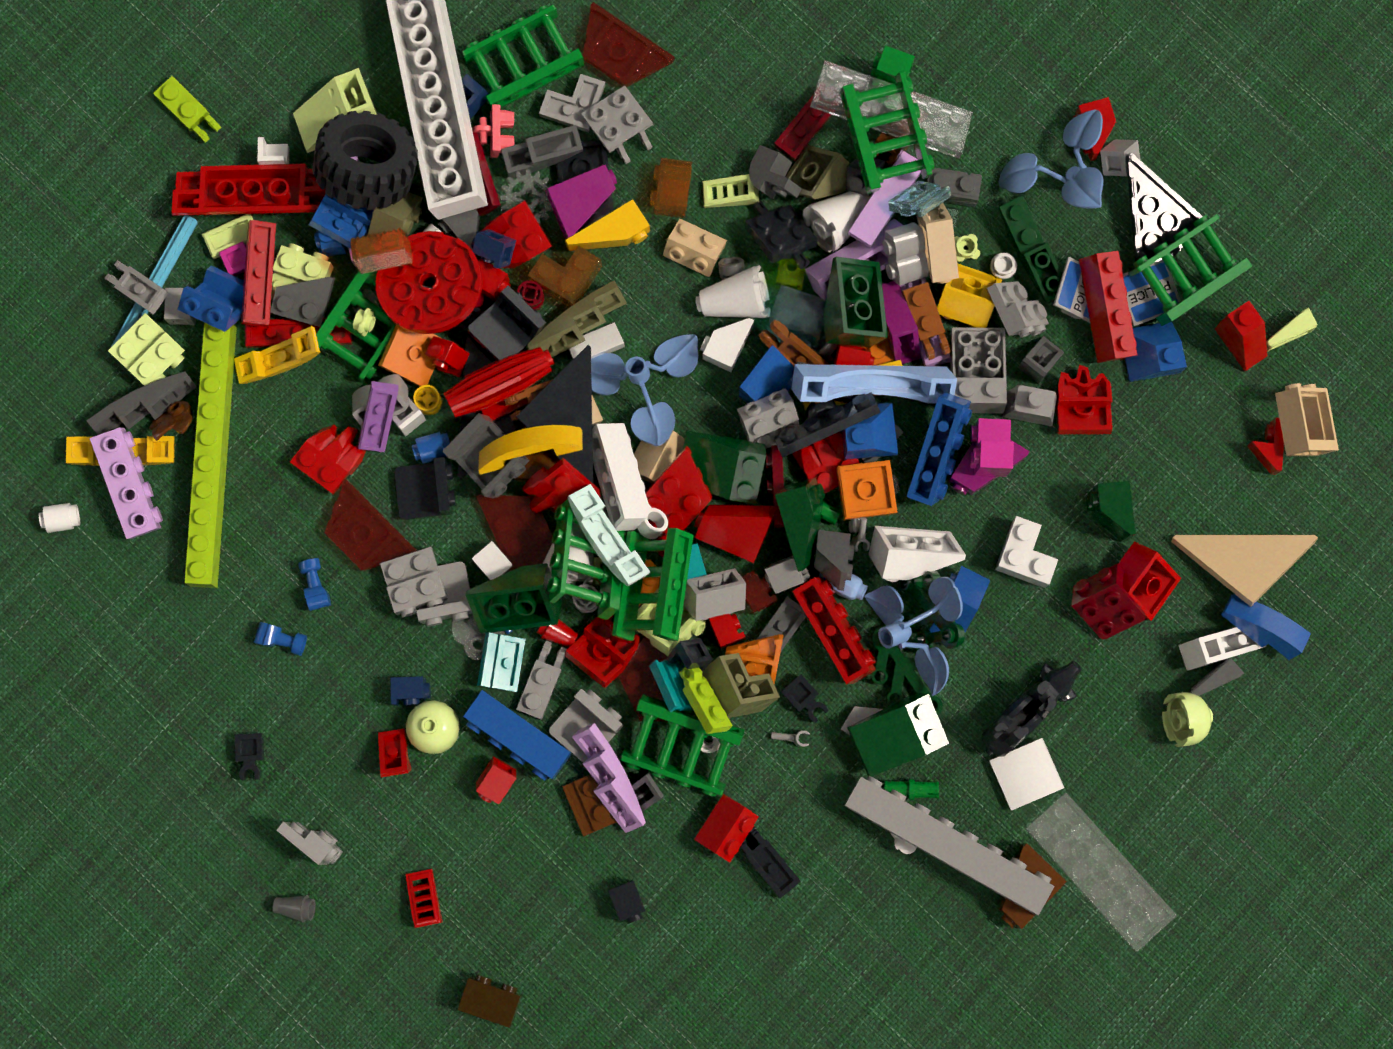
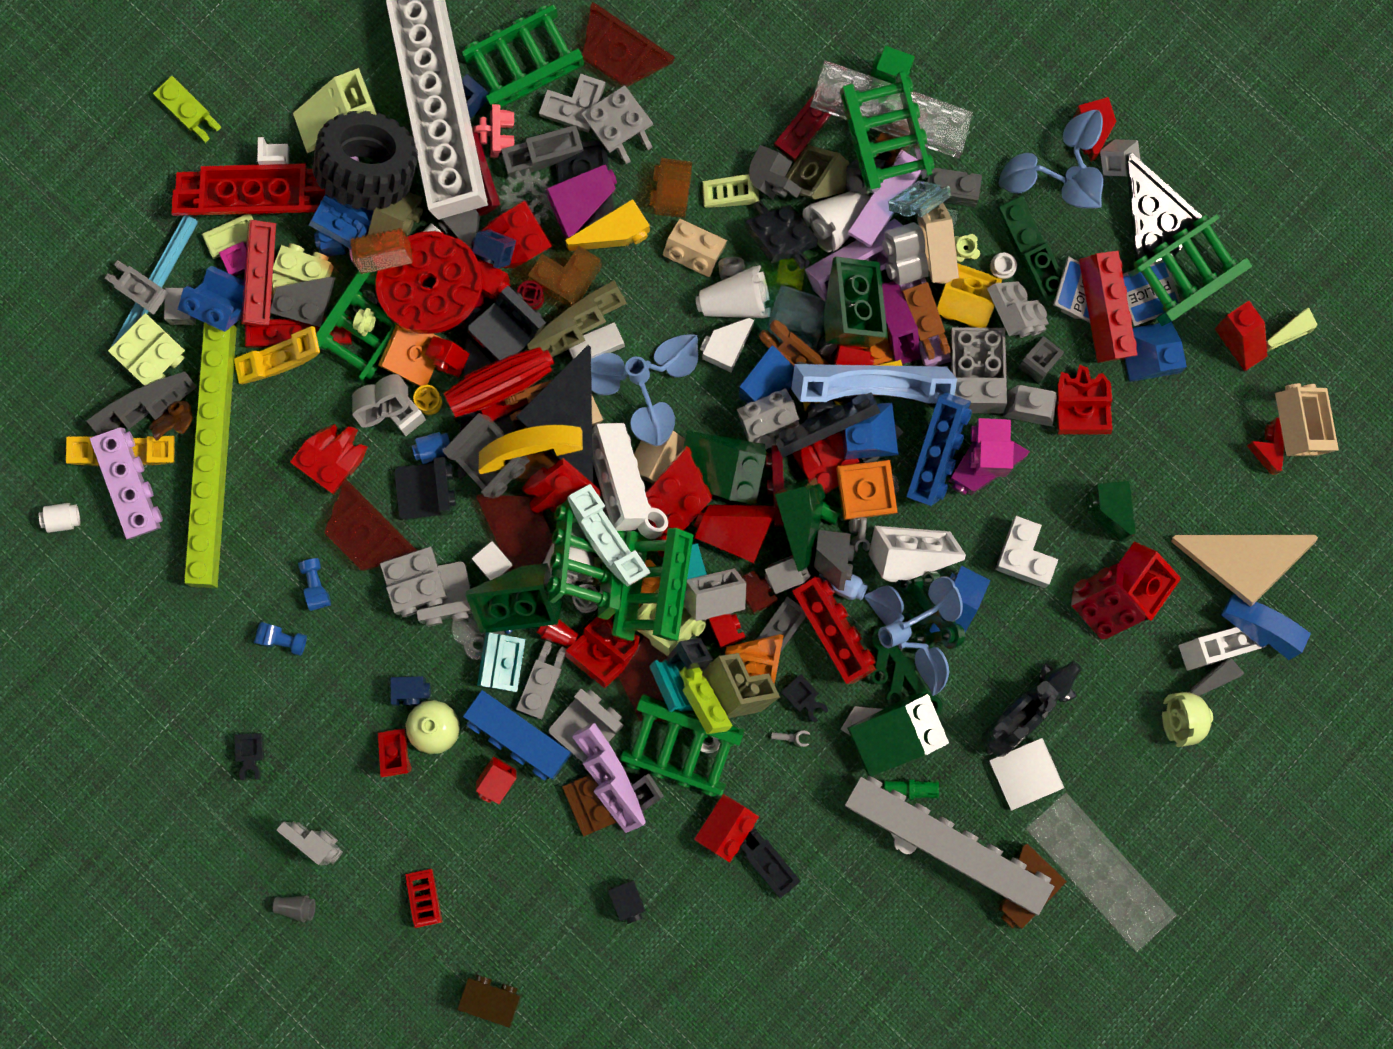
(378, 416): medium lavender tile -> none

